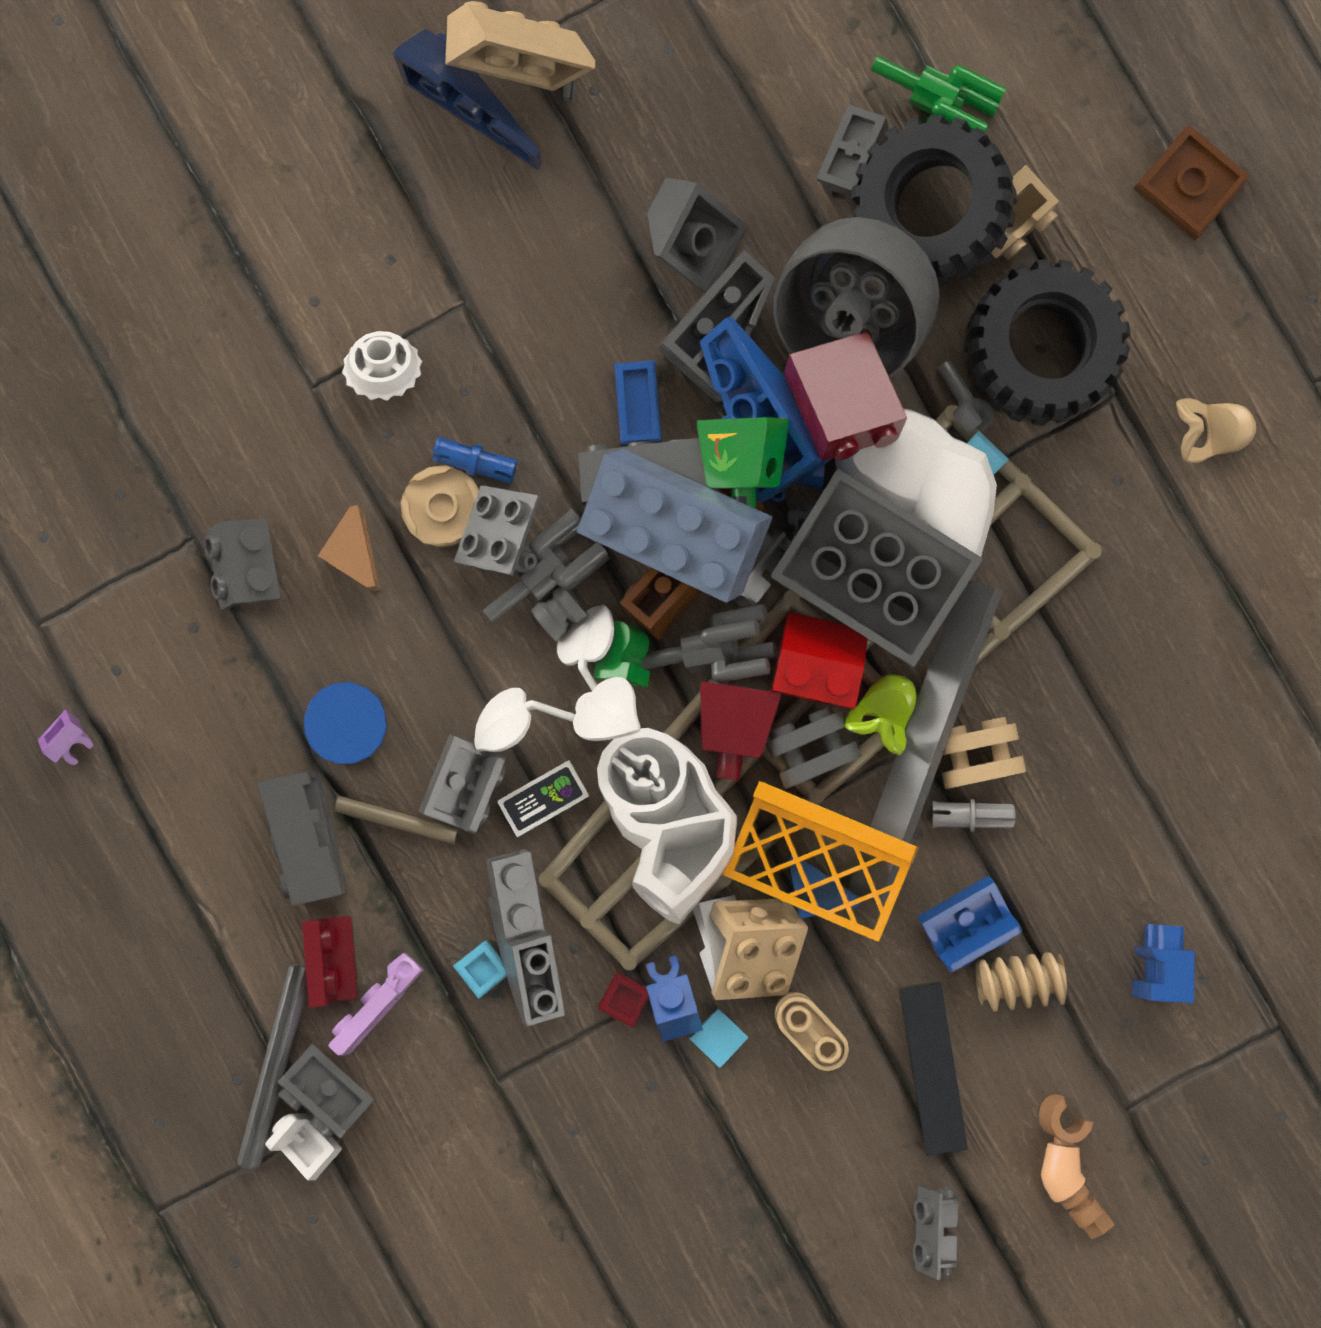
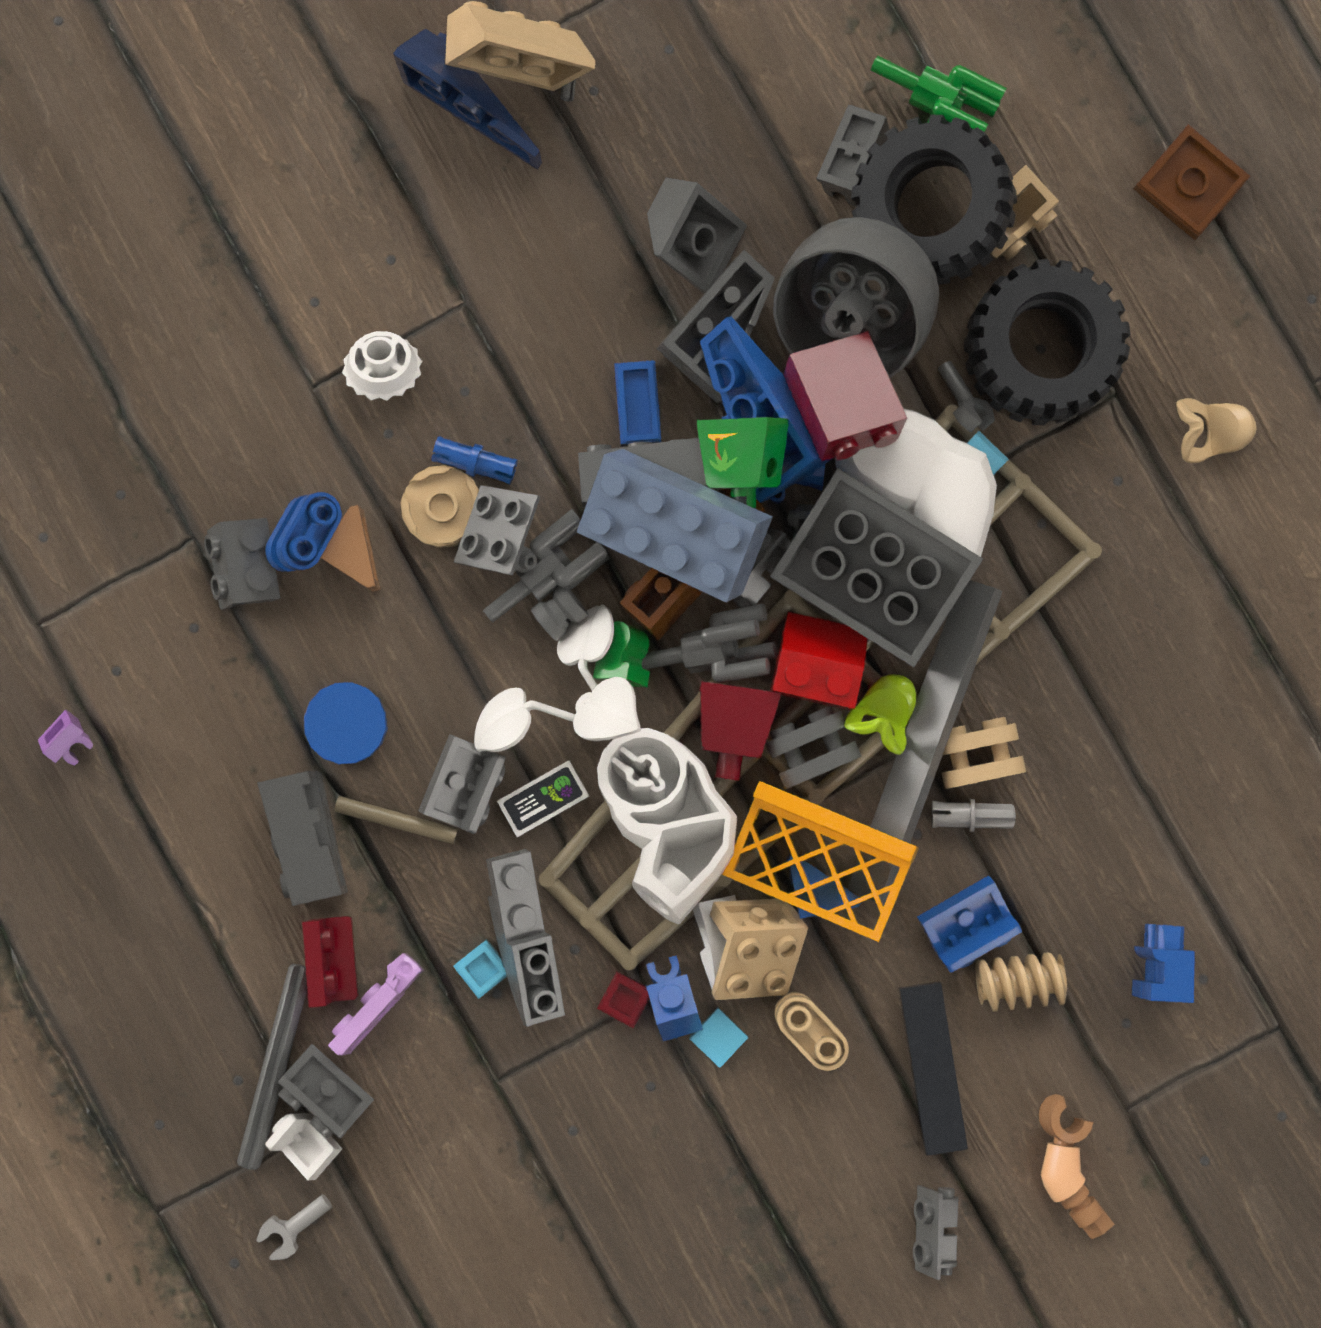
(291, 1228): none -> light grey bar
(303, 532): none -> blue brick

